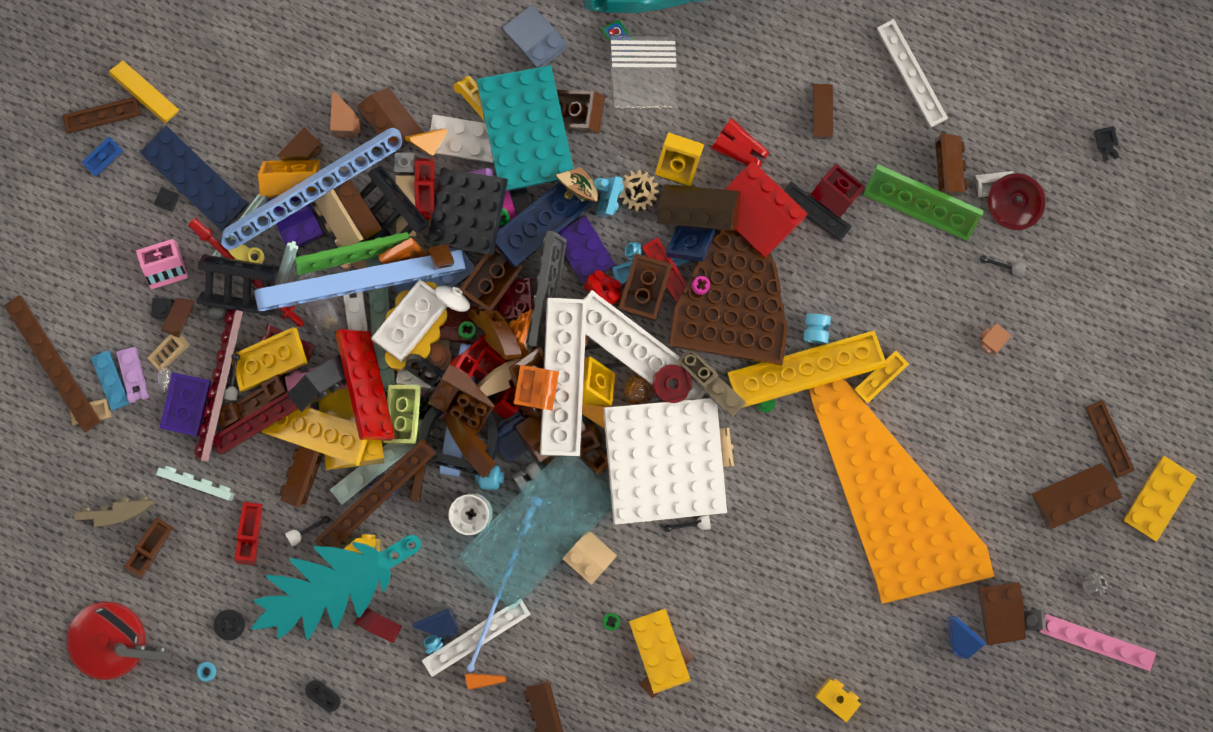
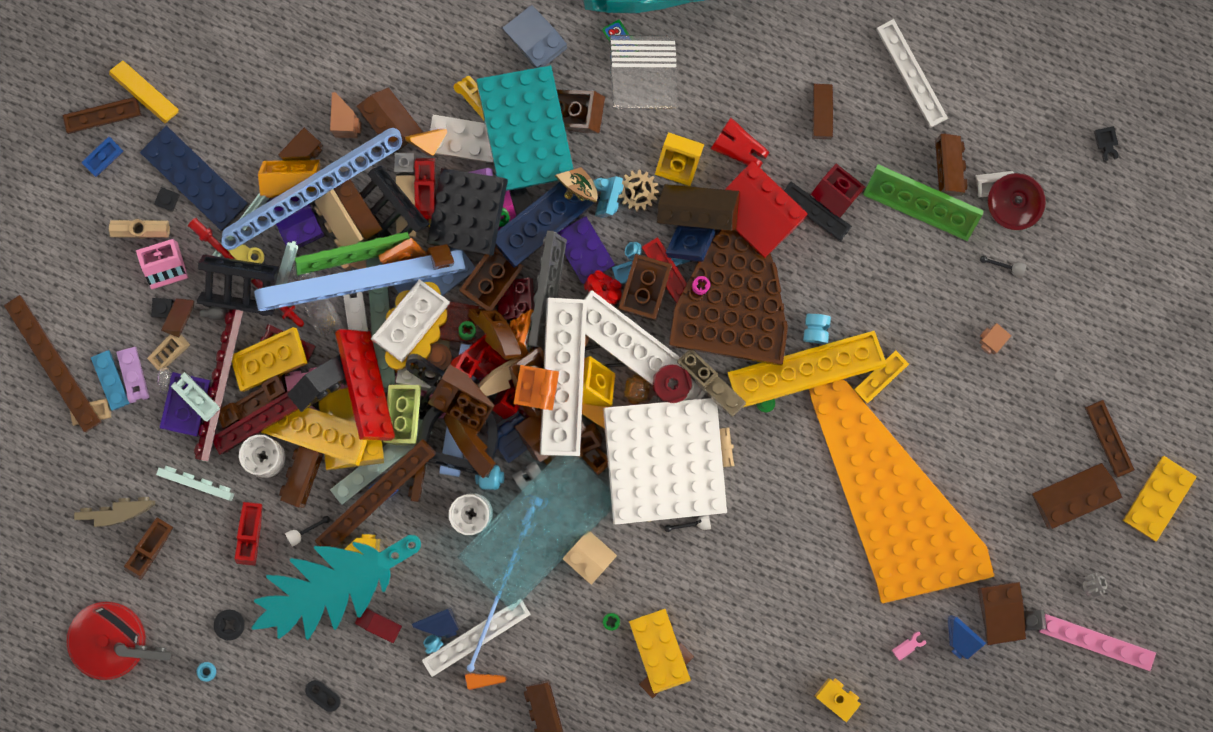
(127, 229): none -> tan piece
(195, 397): none -> light aqua plate
(230, 391): hinge -> none
(251, 453): none -> white wheel
(452, 298): white dish -> none
(907, 647): none -> bright pink bar

